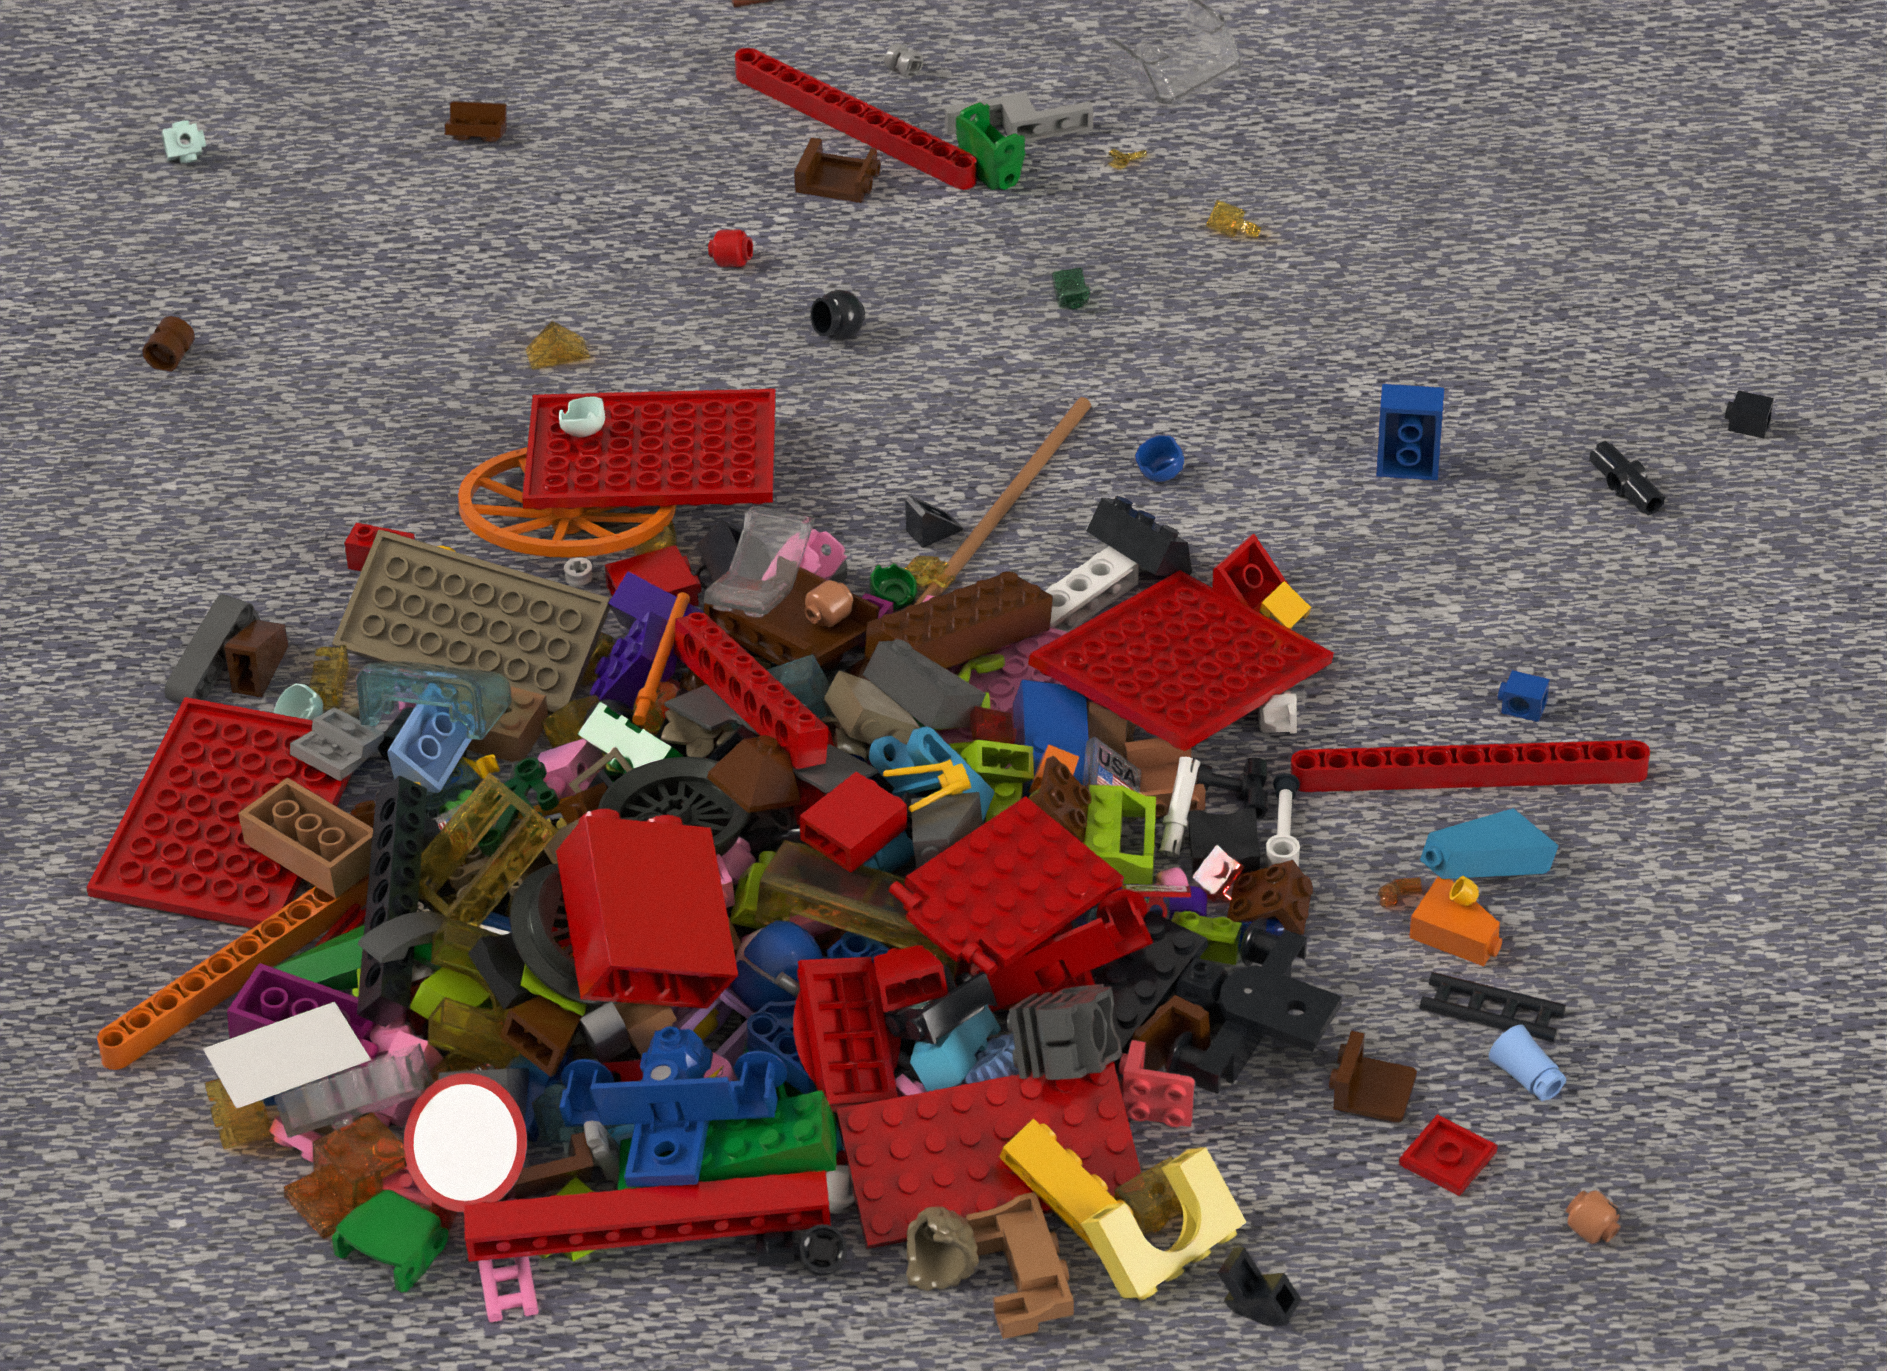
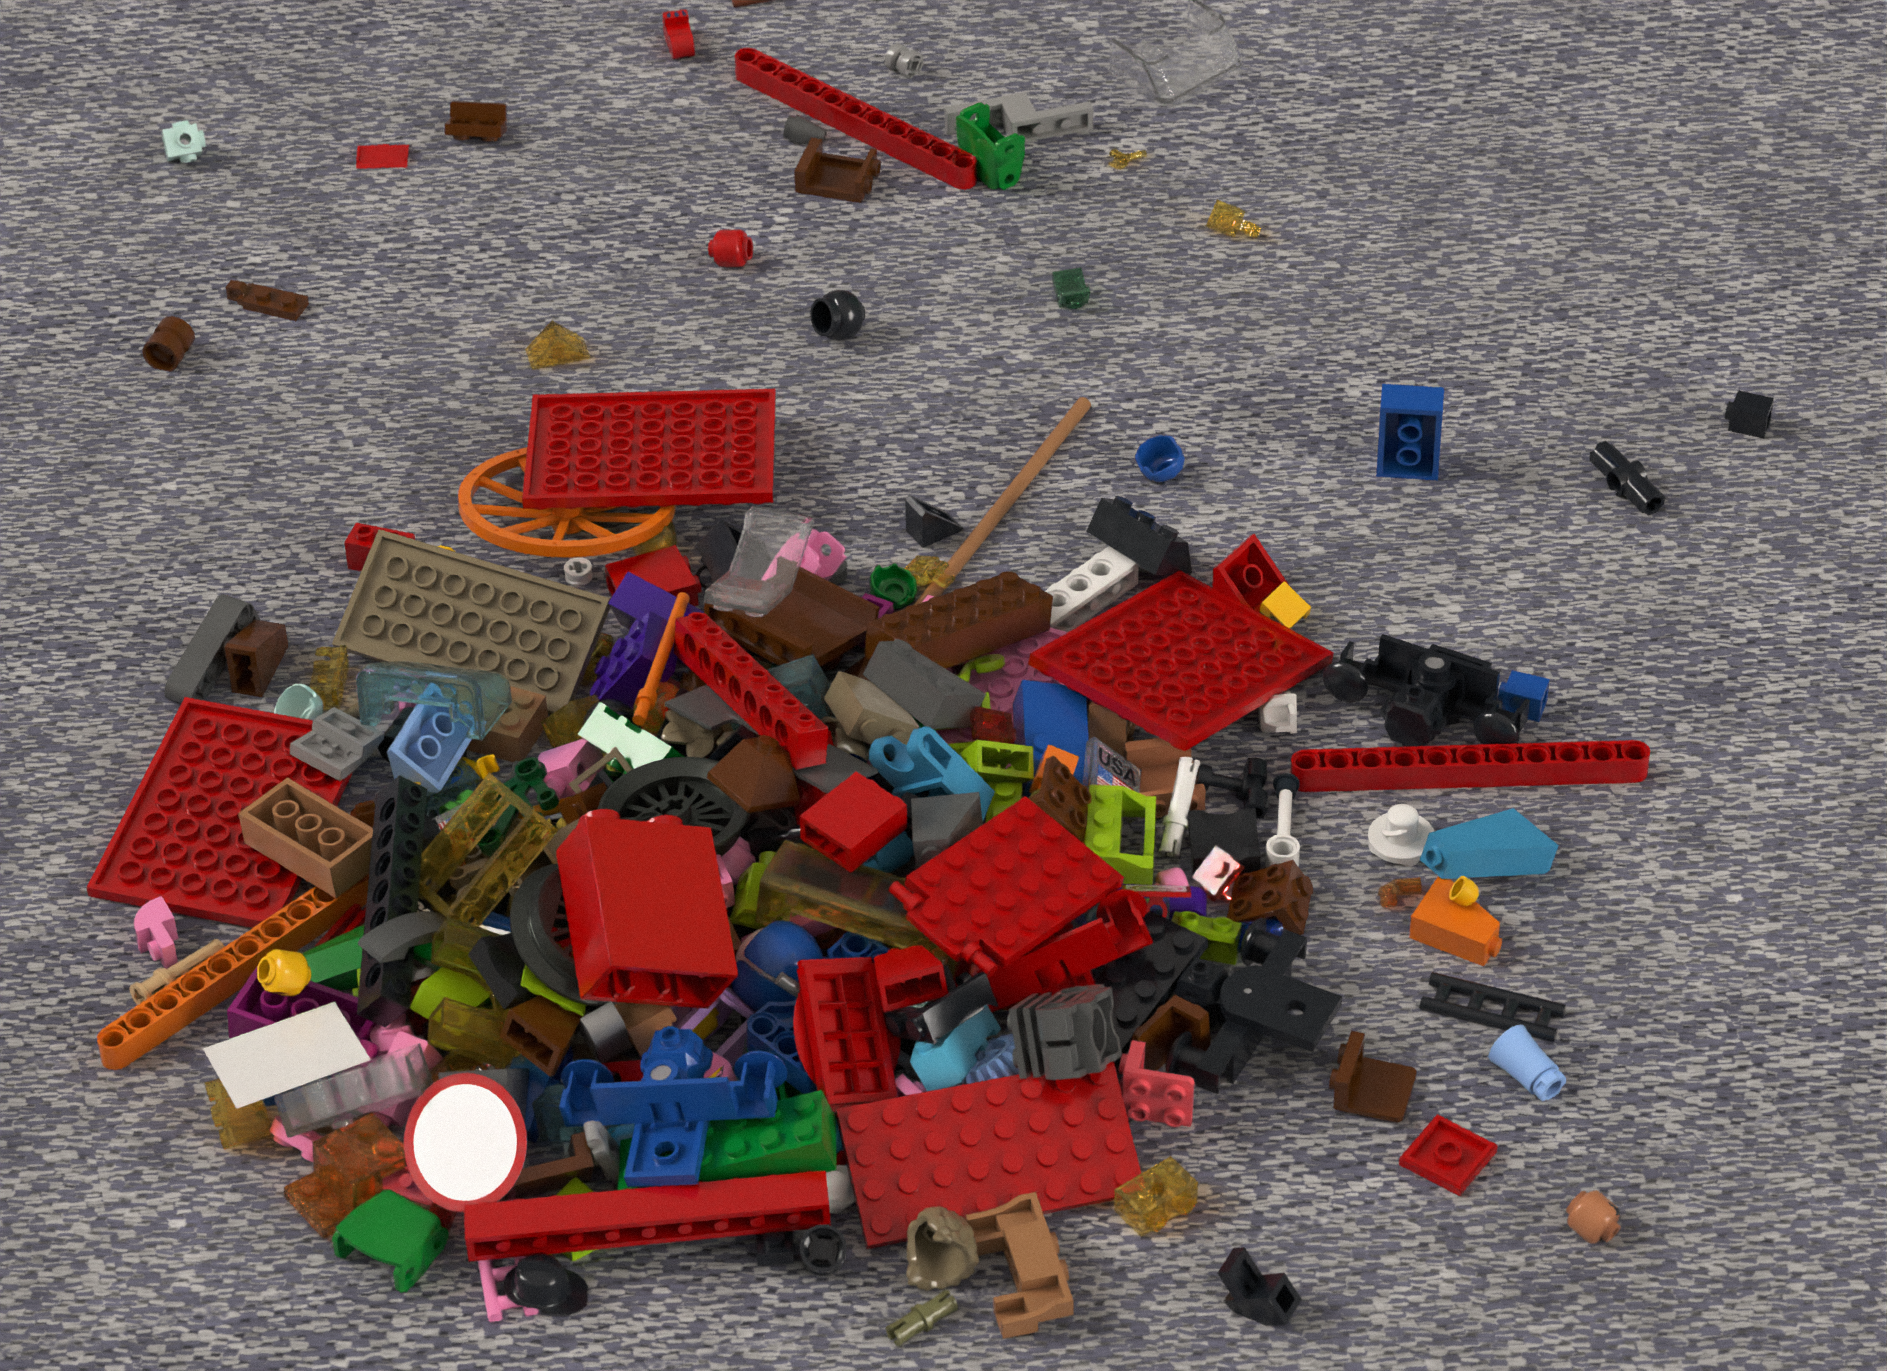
(156, 931): none -> bright pink brick
(163, 976): none -> tan pin
(267, 300): none -> reddish brown hinge
(283, 972): none -> yellow head
(382, 156): none -> red piece
(546, 1285): none -> black piece
(583, 417): light aqua hair -> none
(678, 34): none -> red leg
(801, 130): none -> dark grey cone
(828, 604): nougat head -> none
(922, 1317): none -> olive pin
(952, 781): yellow plant -> none
(1057, 1176): yellow brick -> none
(1208, 1219): light yellow arch -> none
(1399, 835): none -> white plate
(1431, 692): none -> black piece

